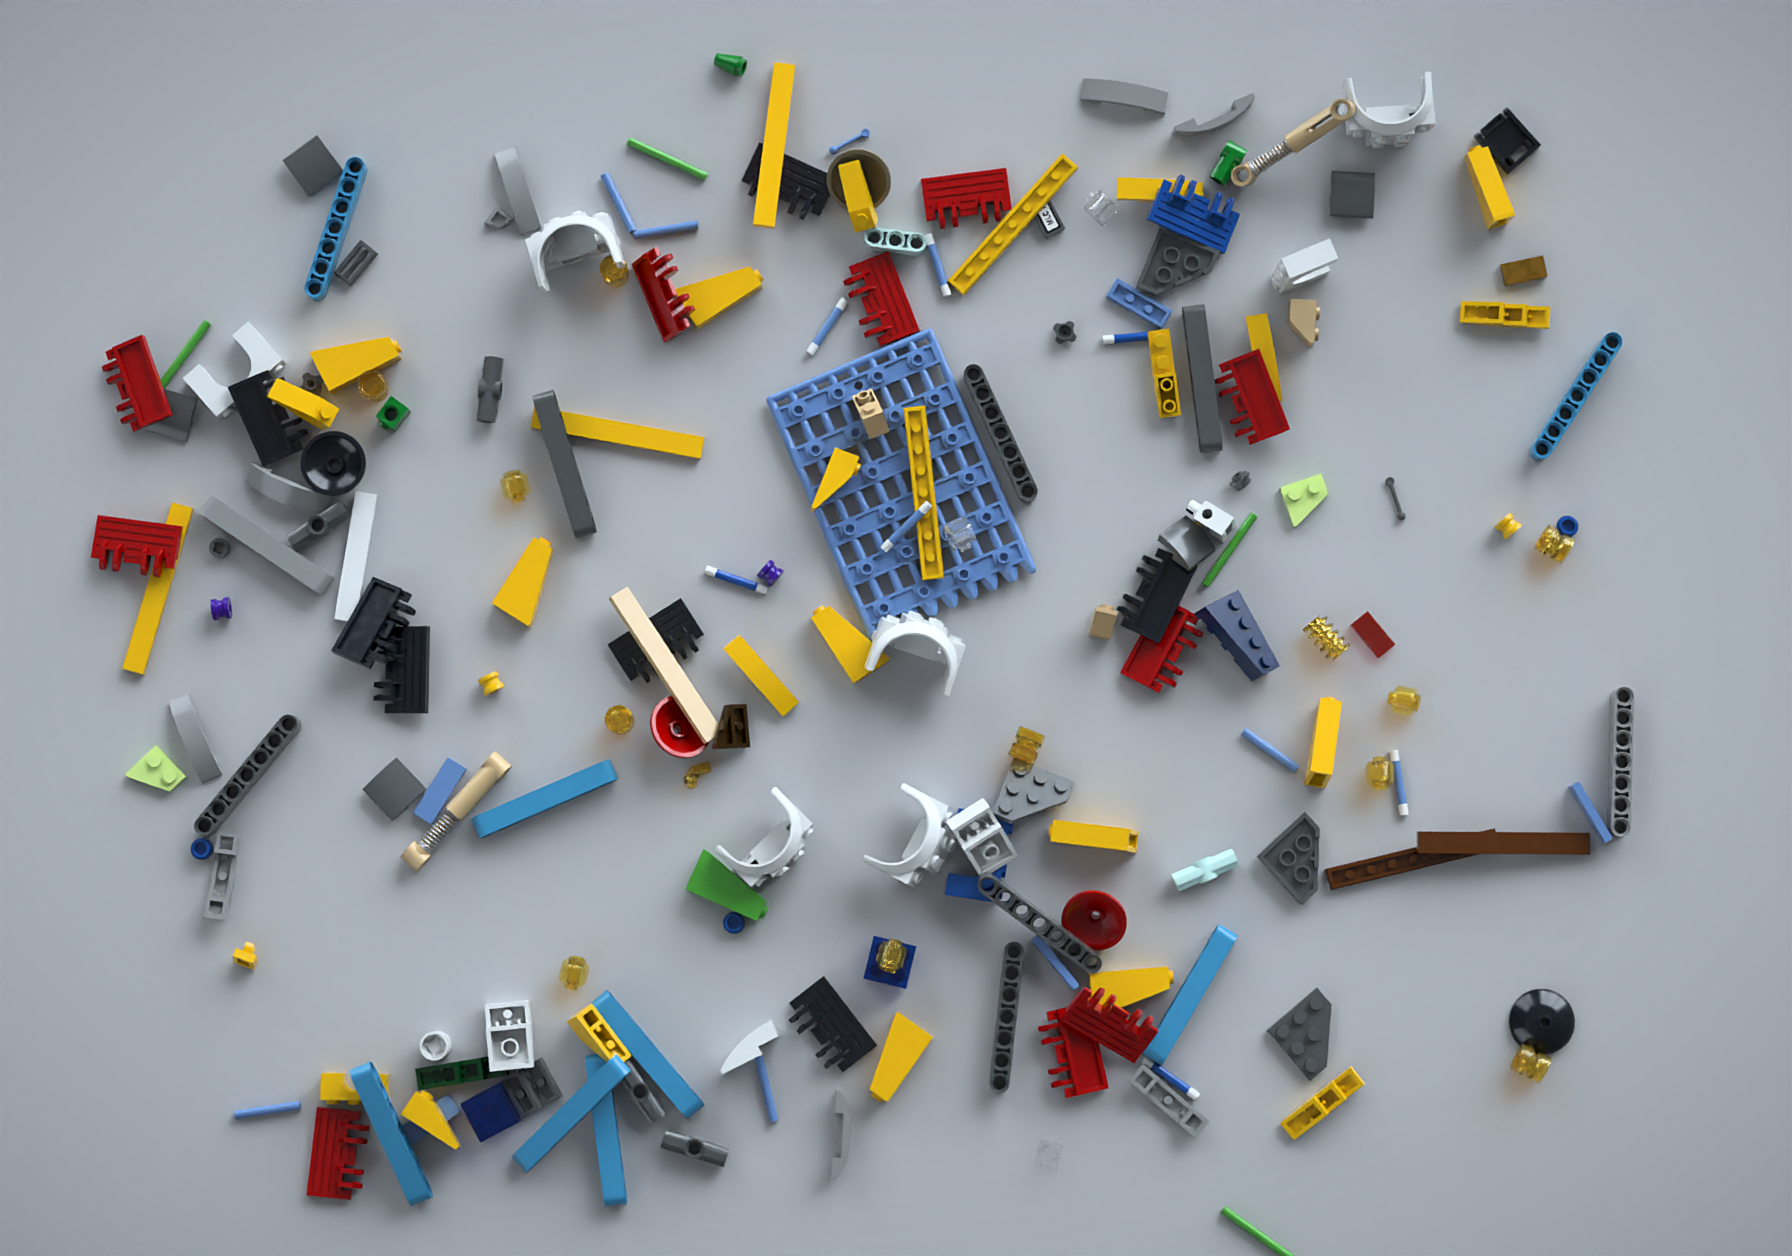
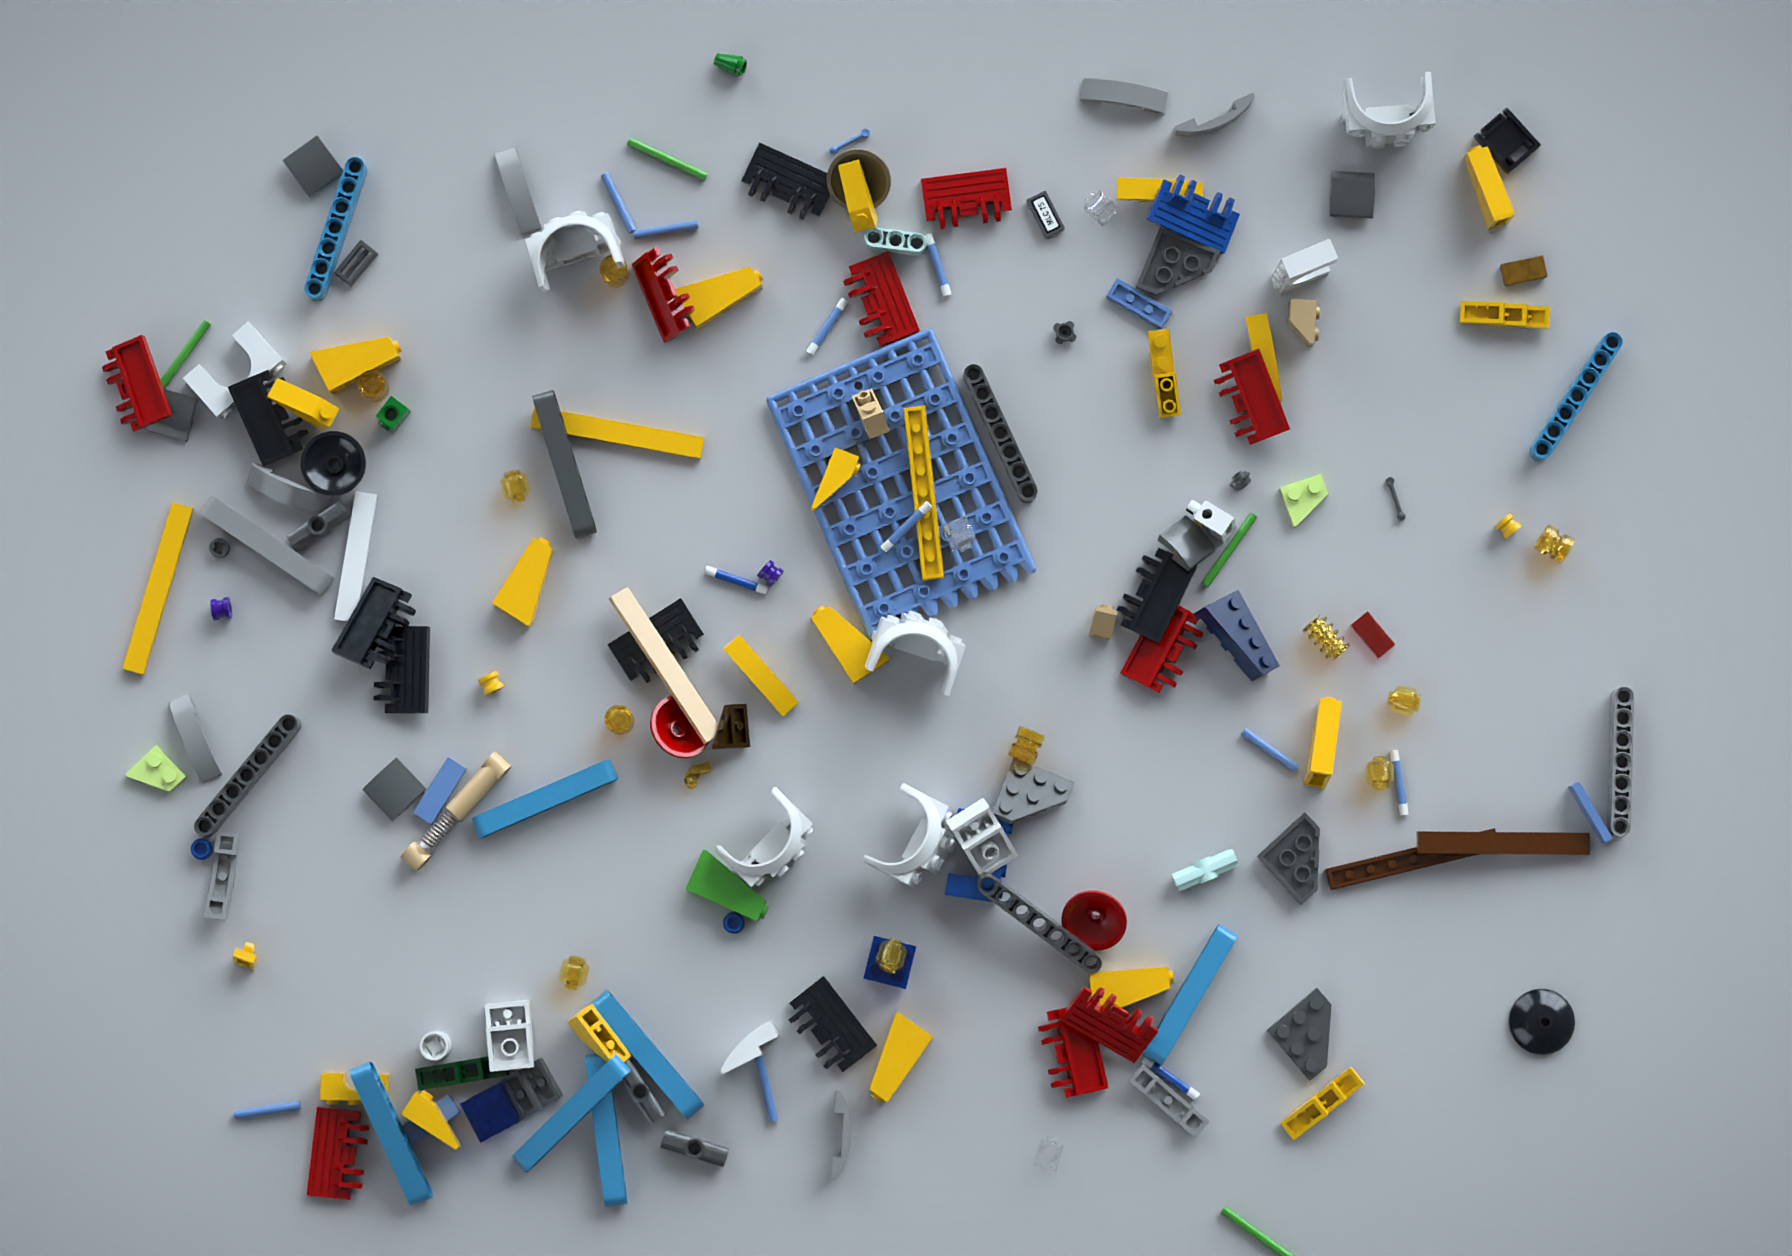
(138, 542): red hinge -> none
(317, 380): dark grey plate -> none
(490, 389): dark grey piece -> none
(498, 218): light grey tile -> none
(774, 145): yellow tile -> none
(1001, 1027): dark grey beam -> none
(1013, 224): yellow tile -> none
(1055, 962): medium blue tile -> none
(1094, 836): yellow slope -> none
(1122, 338): blue bar -> none
(1202, 378): dark grey beam -> none
(1230, 158): green piece -> none
(1295, 141): tan piece -> none
(1528, 1062): clear yellow wheel -> none
(1567, 525): blue plate -> none

